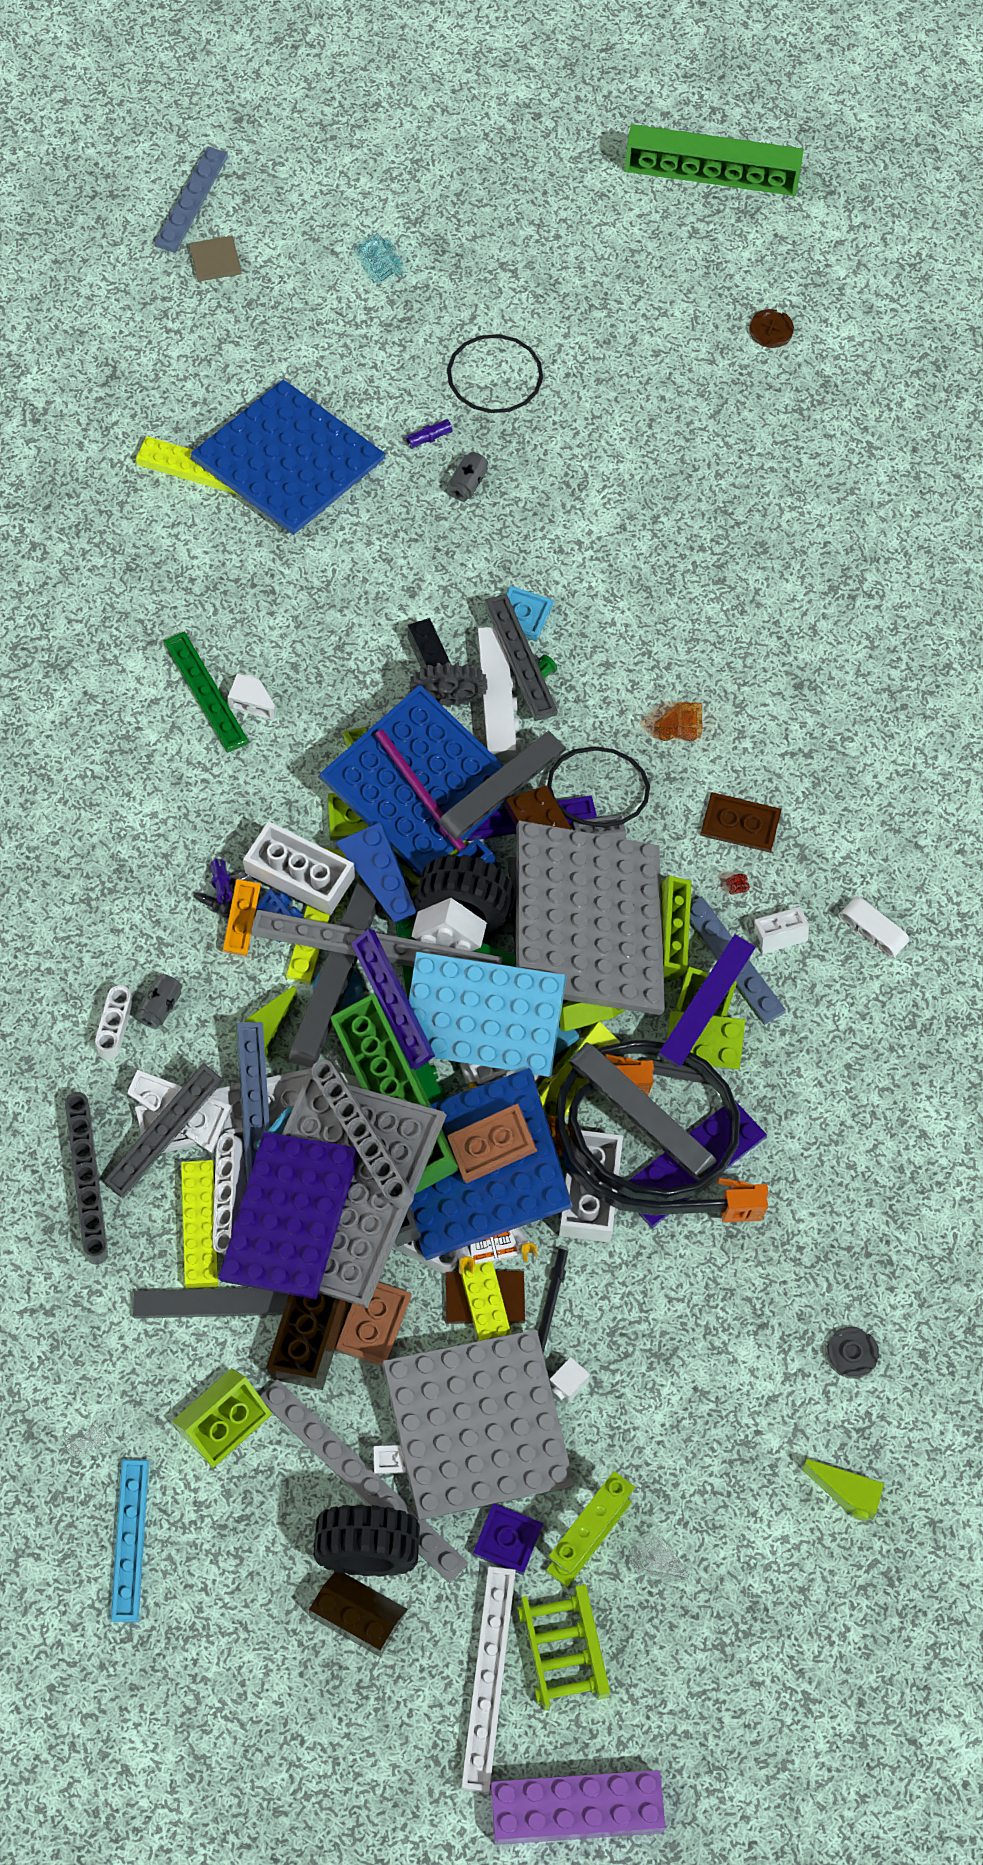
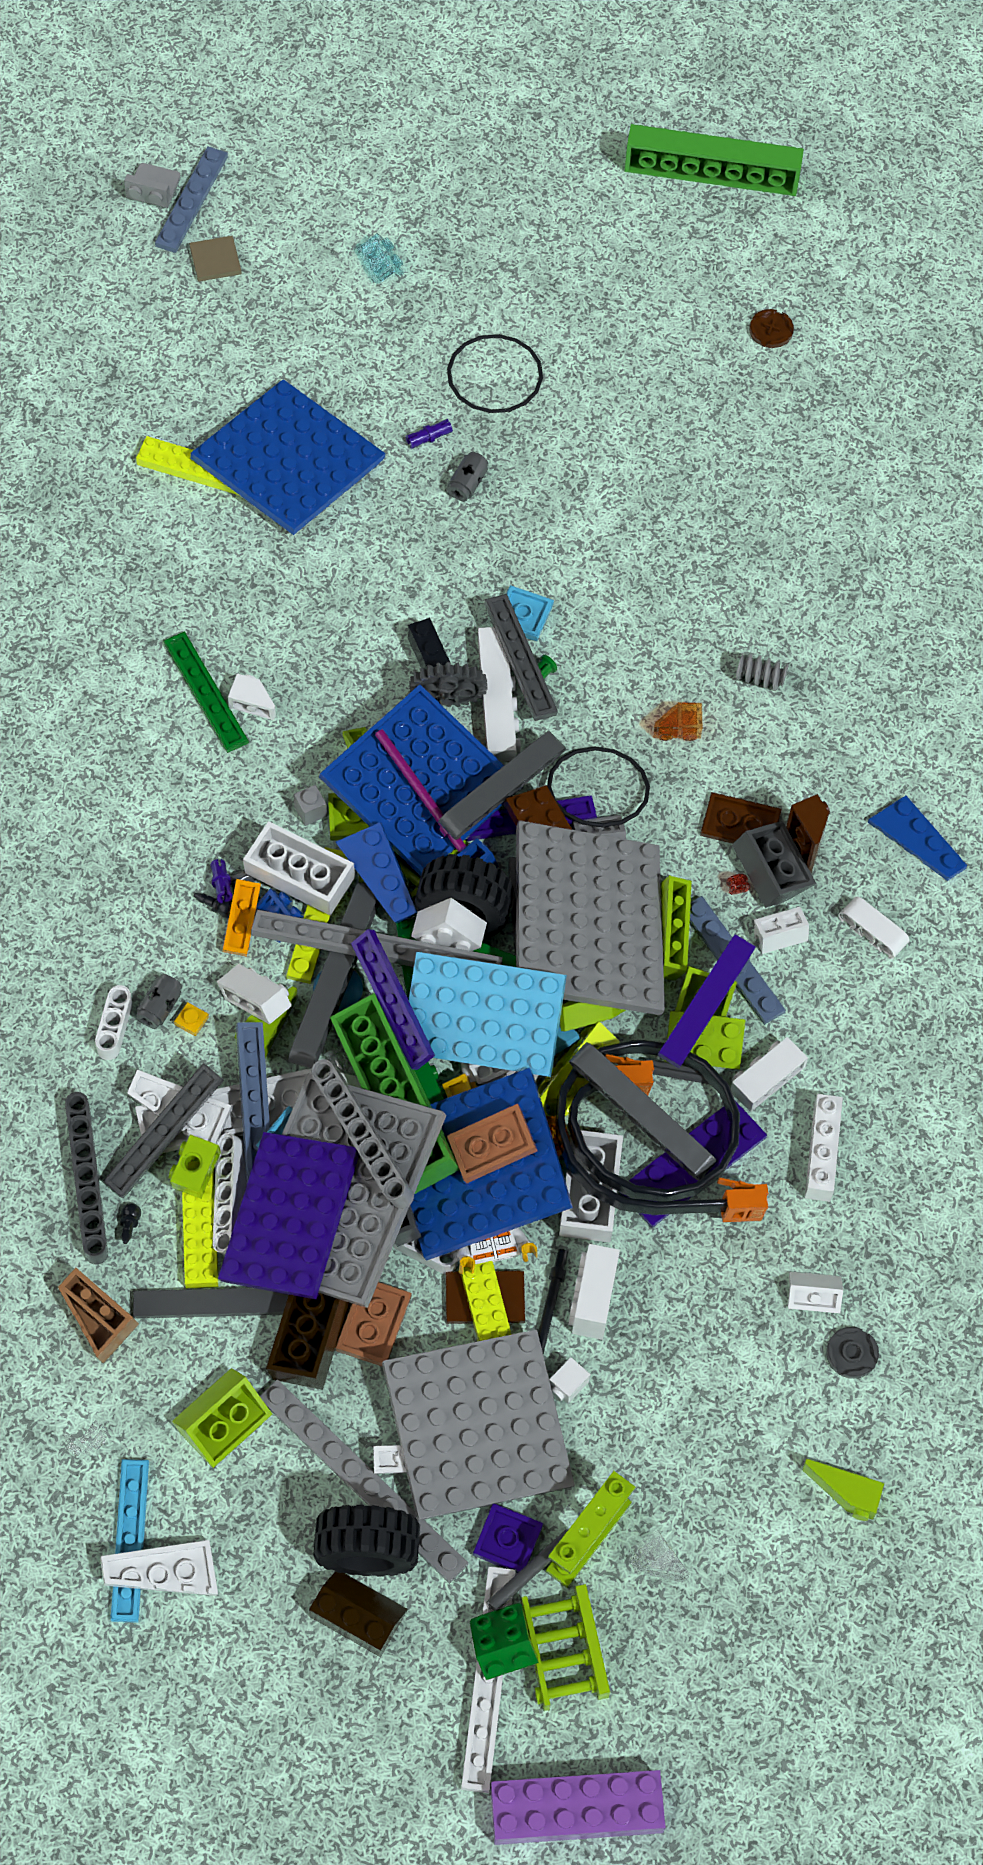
(98, 1315): none -> medium nougat wedge
(129, 1219): none -> black bar
(152, 185): none -> light grey bracket
(167, 1568): none -> white wing
(191, 1019): none -> yellow plate
(194, 1181): none -> lime brick
(254, 993): none -> white brick
(310, 805): none -> light grey brick
(457, 1085): none -> yellow plate
(502, 1641): none -> green bracket
(523, 1576): none -> dark grey piece
(593, 1291): none -> white brick
(761, 671): none -> light grey piece
(768, 1073): none -> white brick
(773, 863): none -> dark grey slope
(807, 827): none -> reddish brown slope
(815, 1292): none -> white panel
(823, 1147): none -> white brick
(916, 834): none -> blue wing

